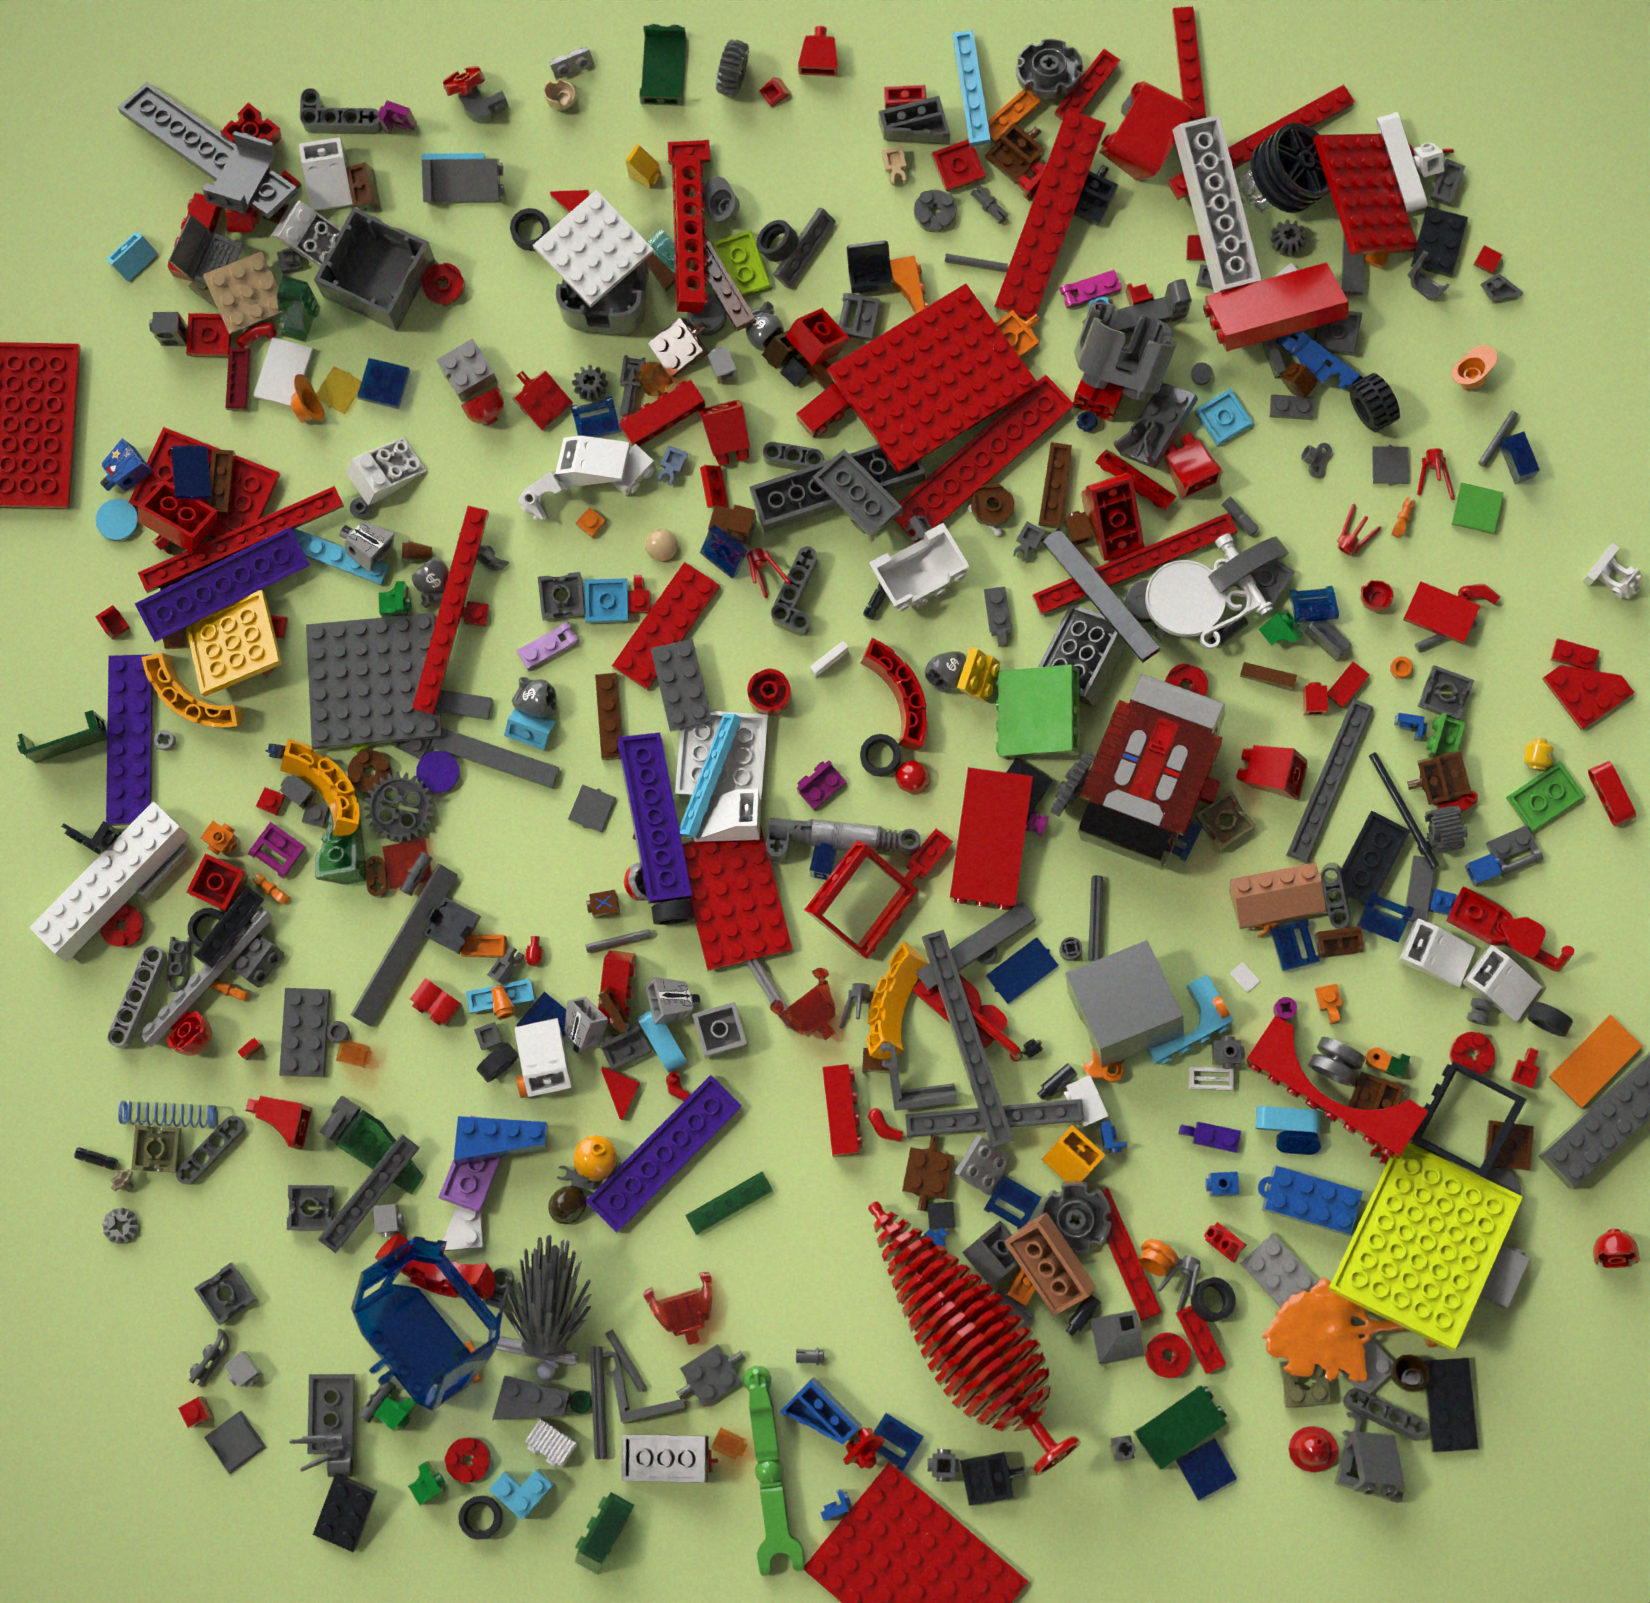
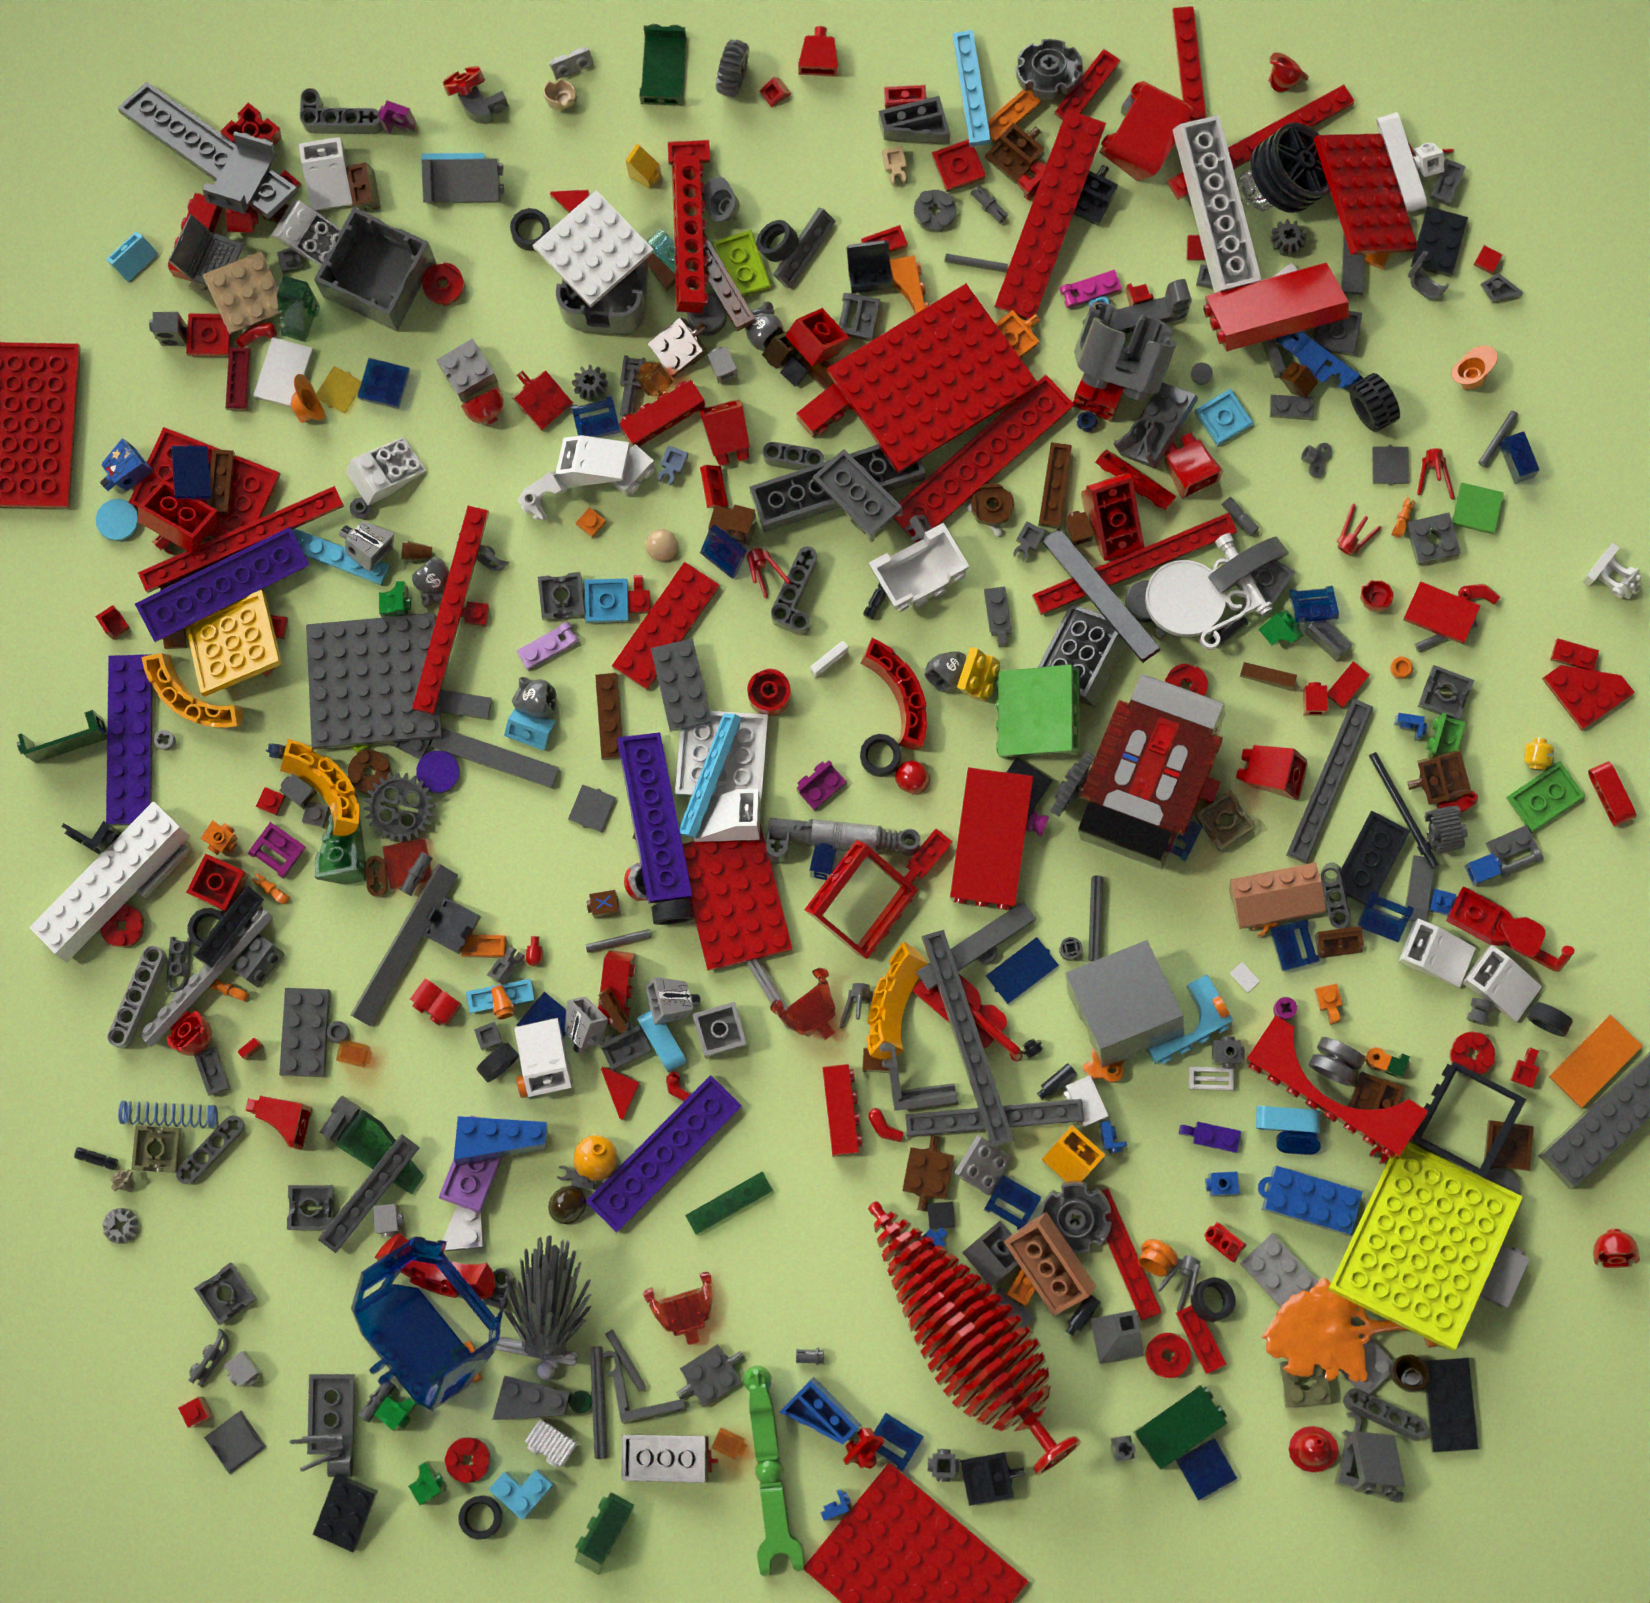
(212, 1071): none -> dark grey plate
(893, 235): none -> red plate
(1284, 72): none -> red helmet
(1442, 528): none -> dark grey brick

